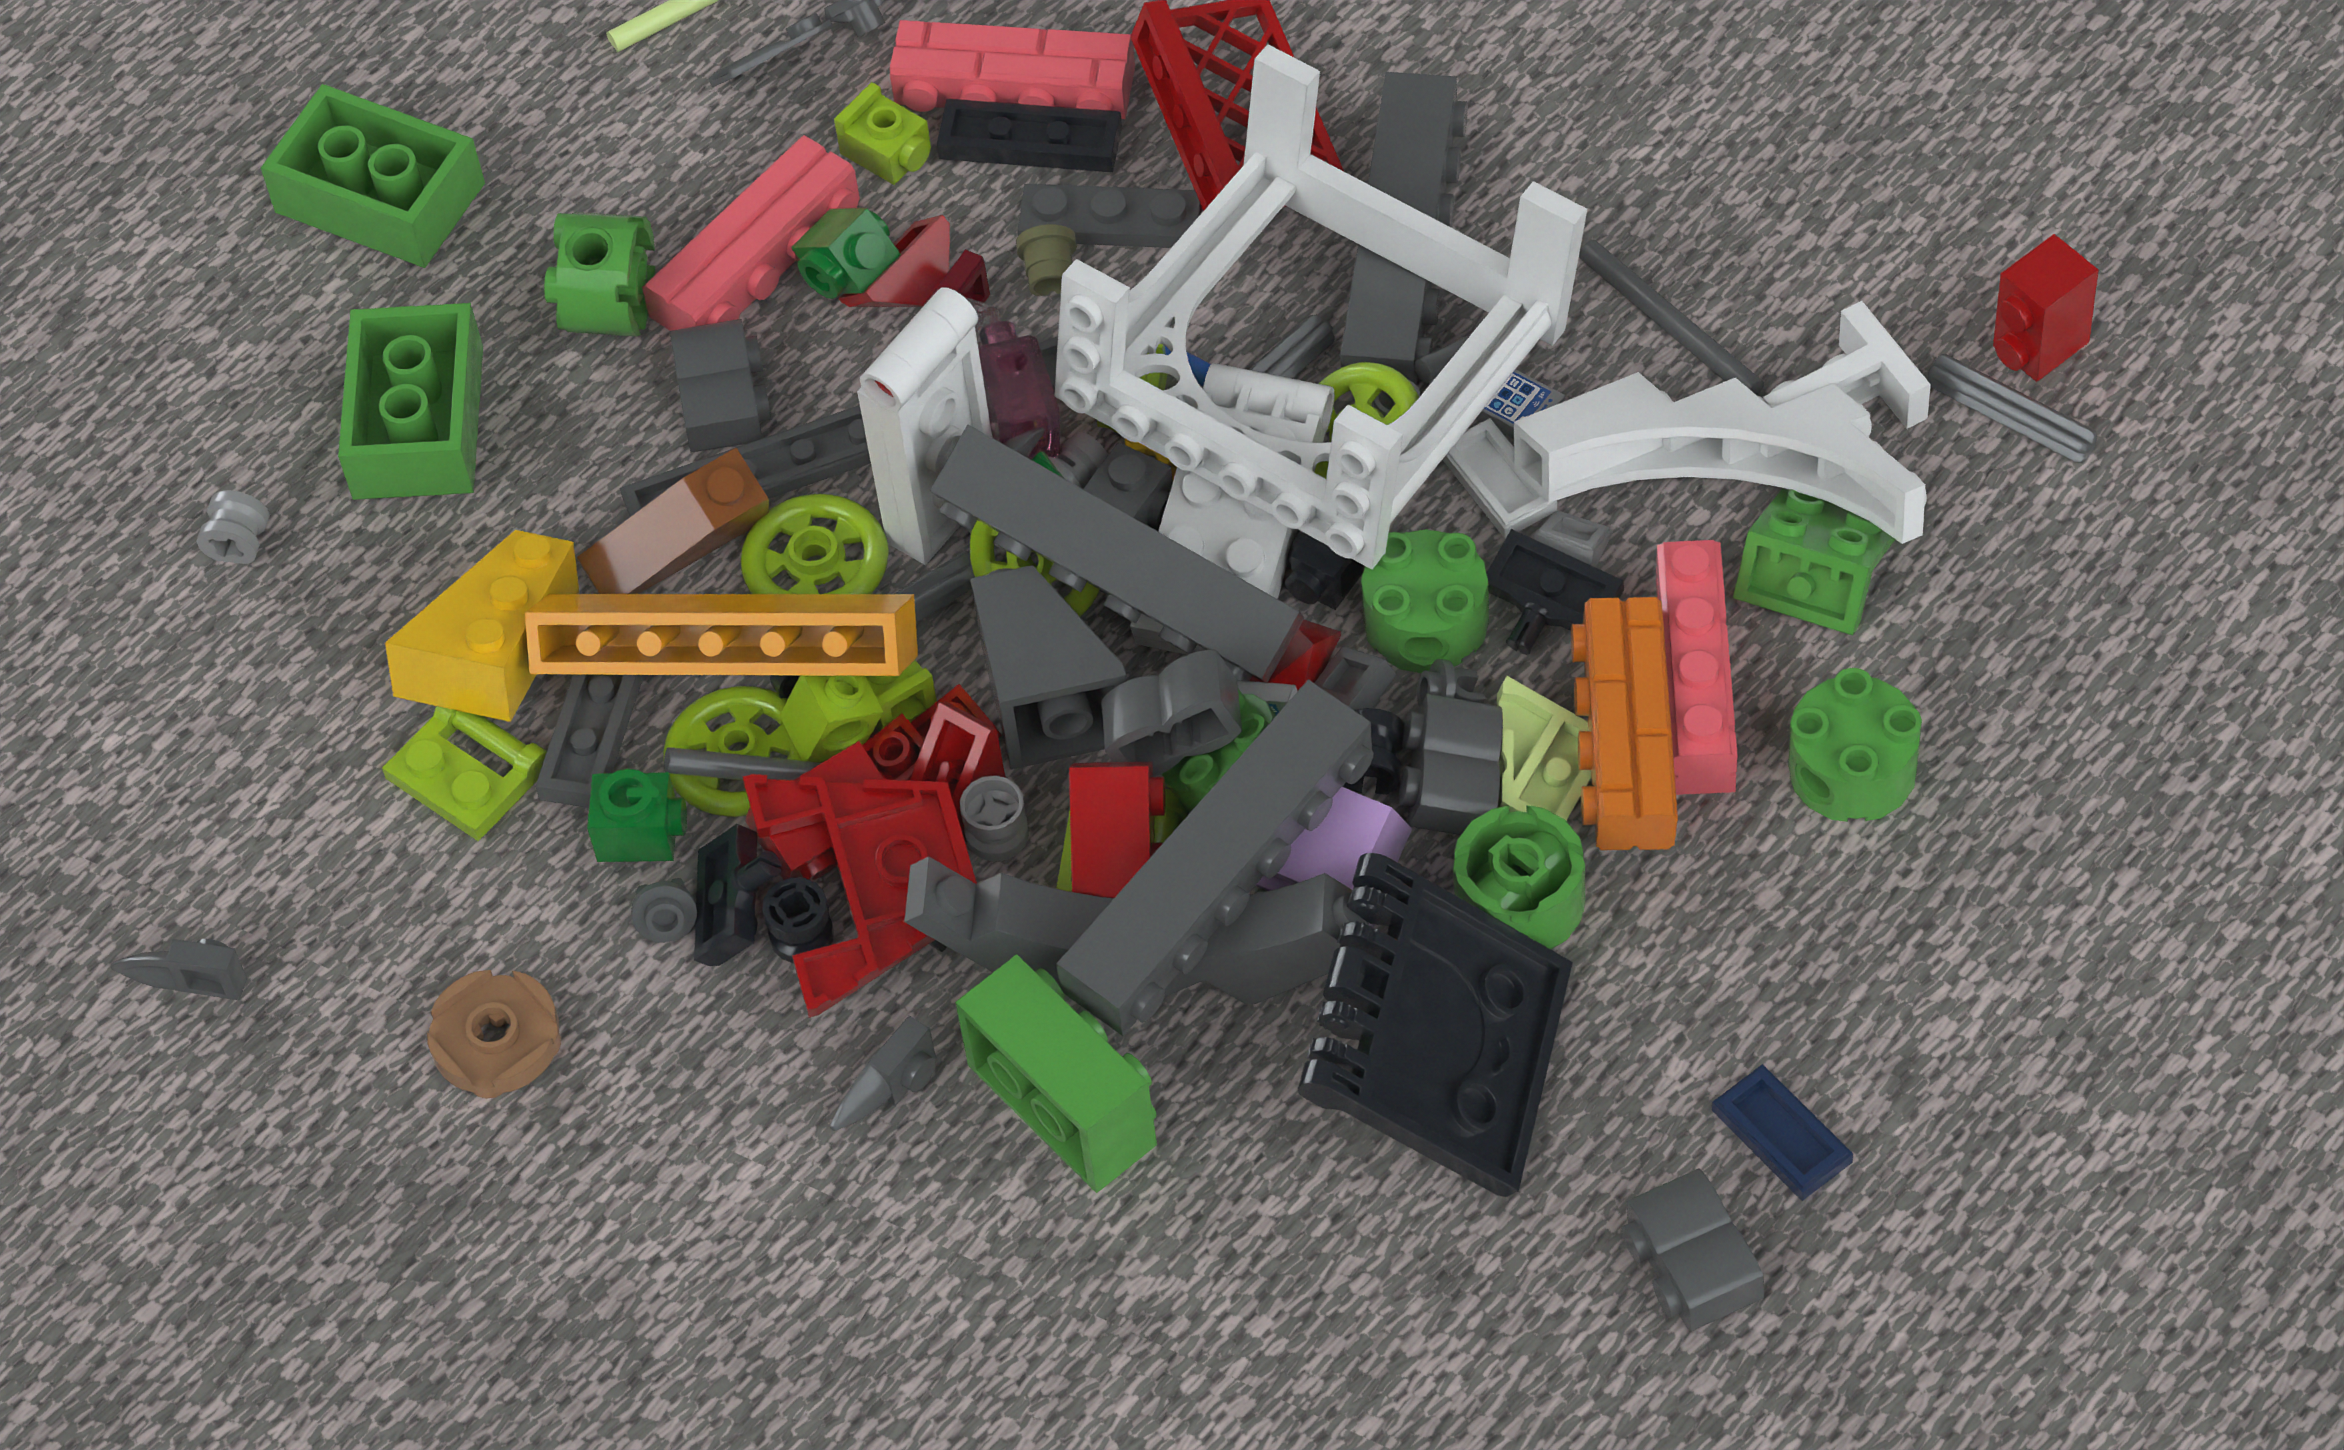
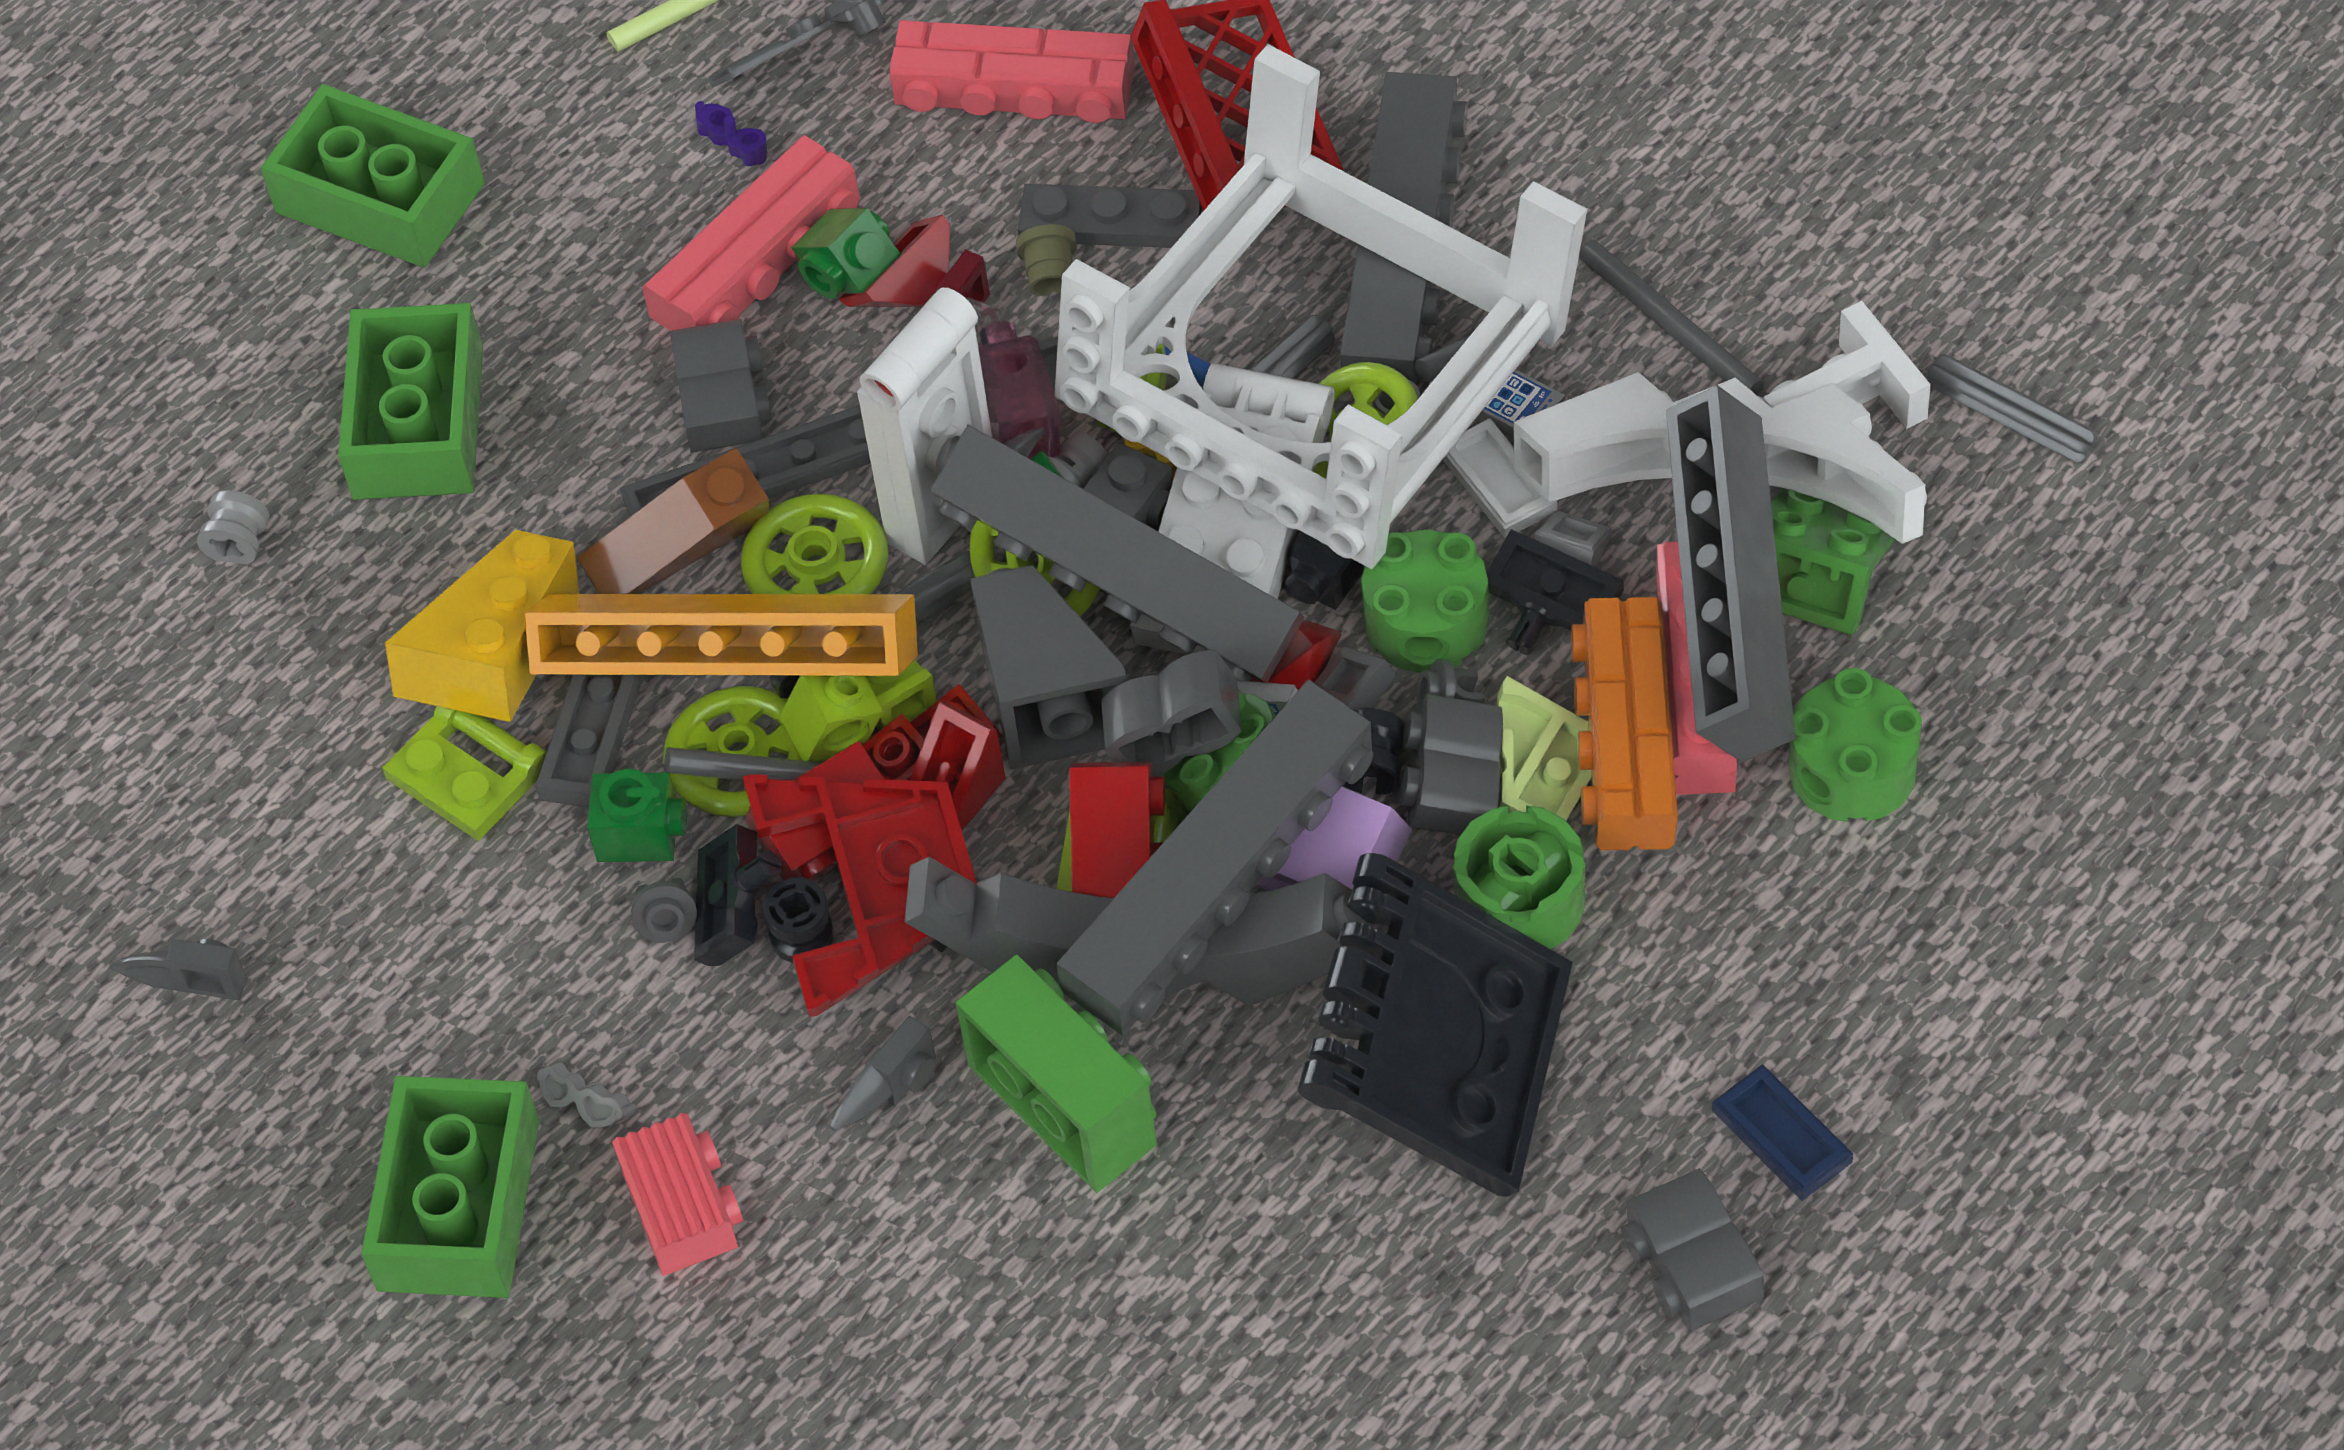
(451, 1187): none -> bright green brick
(498, 1065): medium nougat plate -> none
(593, 1101): none -> light grey piece
(600, 273): bright green brick -> none
(676, 1193): none -> coral brick
(720, 127): none -> dark purple piece
(882, 135): lime brick -> none
(994, 818): light grey wheel -> none
(1029, 135): black plate -> none
(1729, 575): none -> dark grey brick
(2044, 308): red brick -> none

